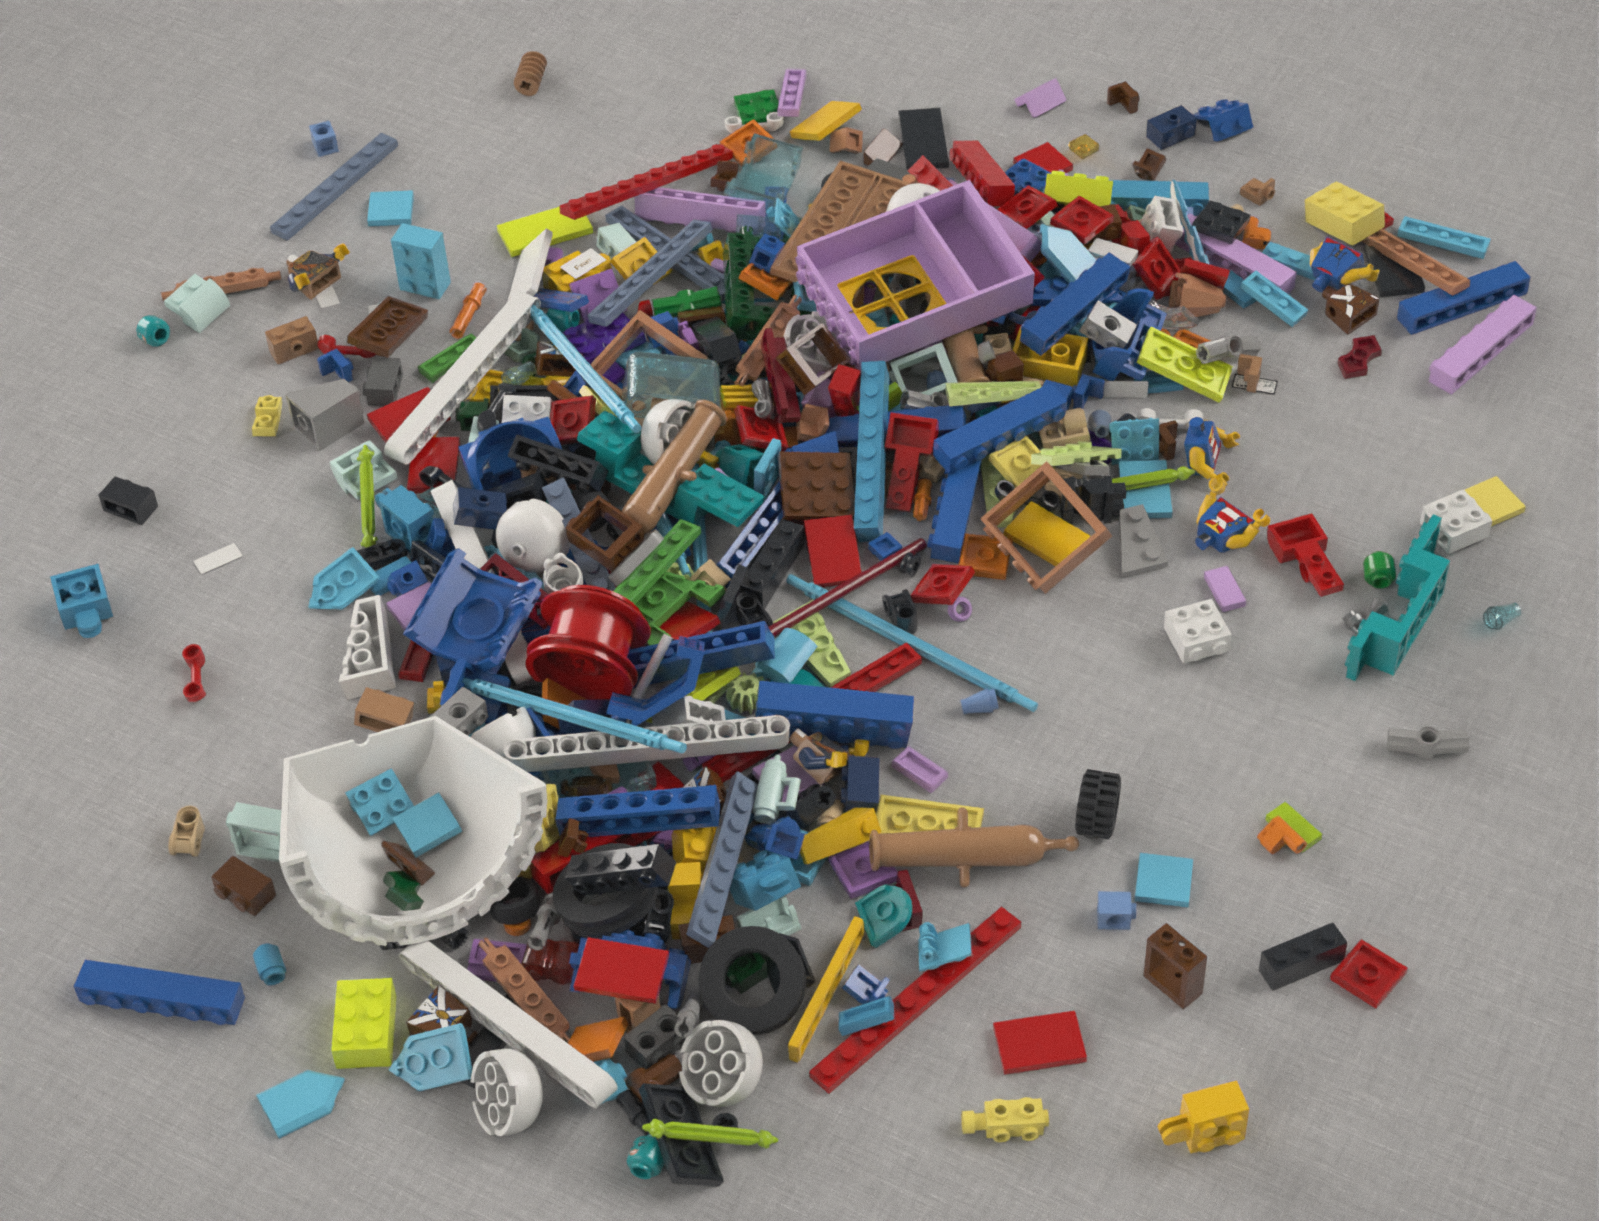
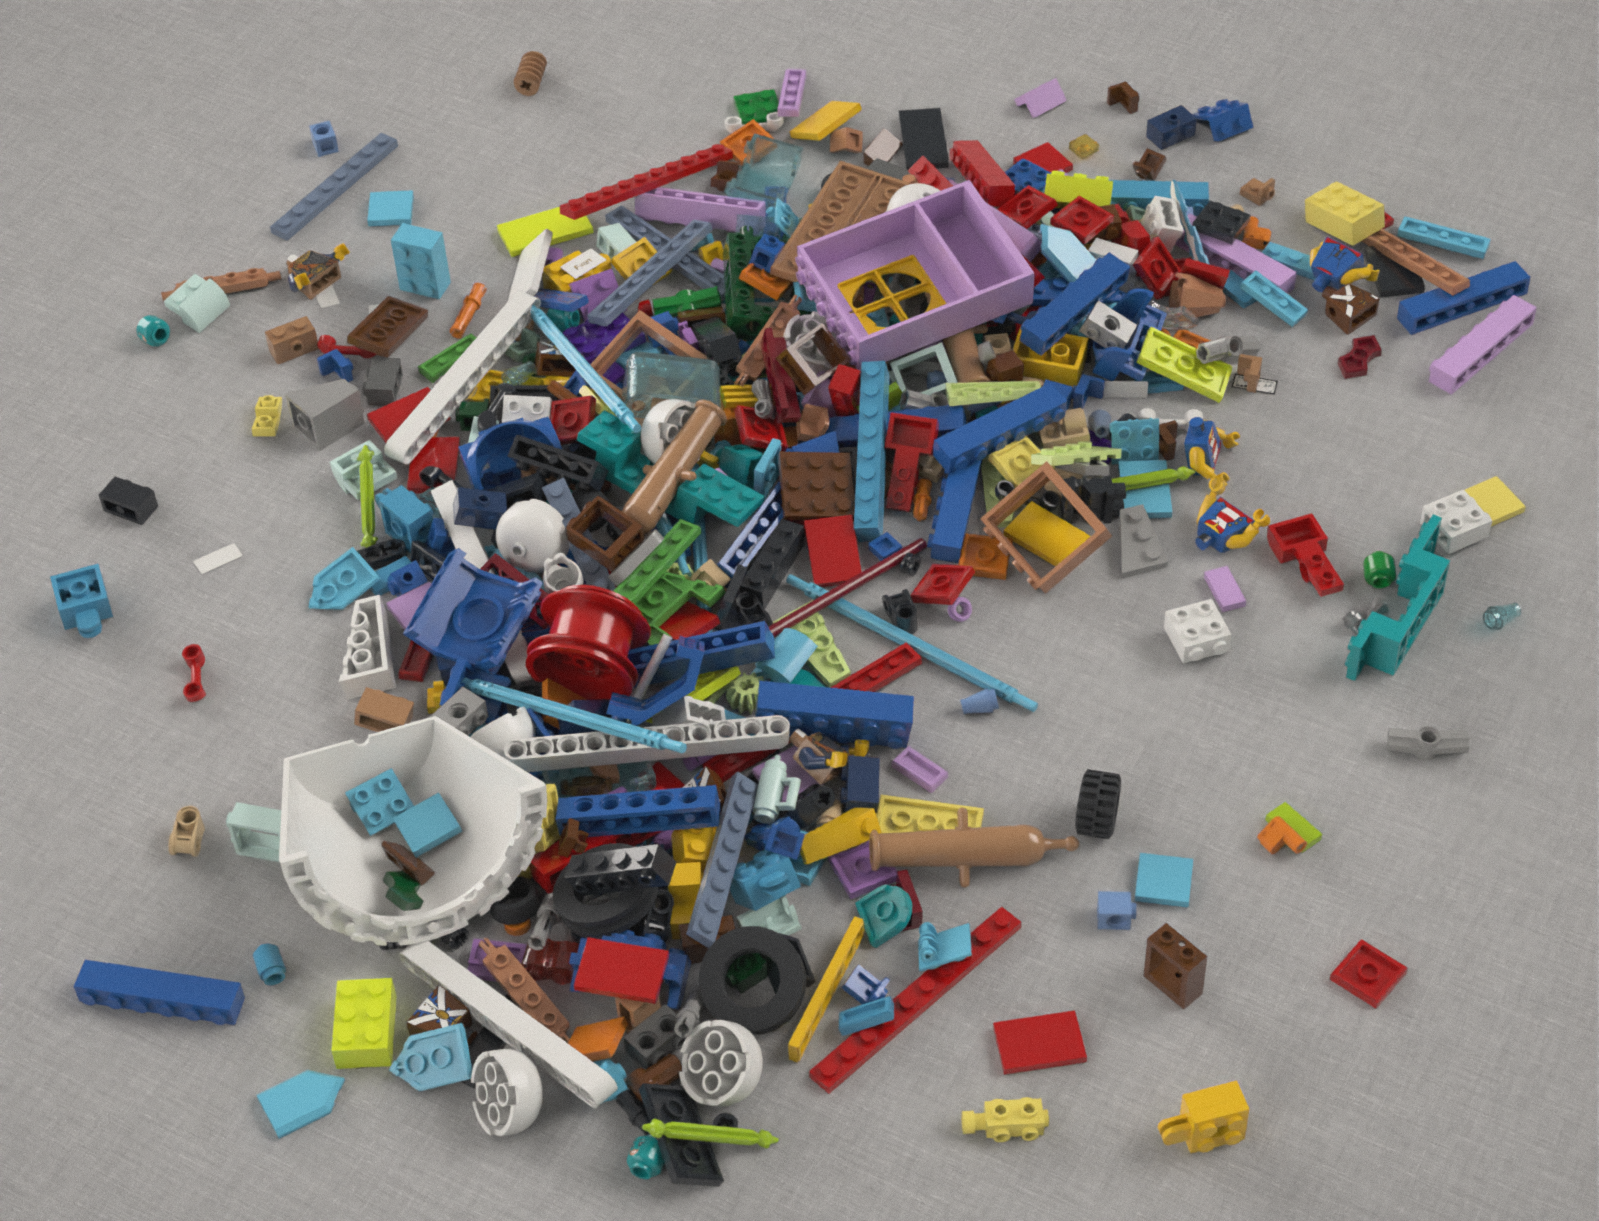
(243, 886): reddish brown brick -> none
(1302, 956): black brick -> none

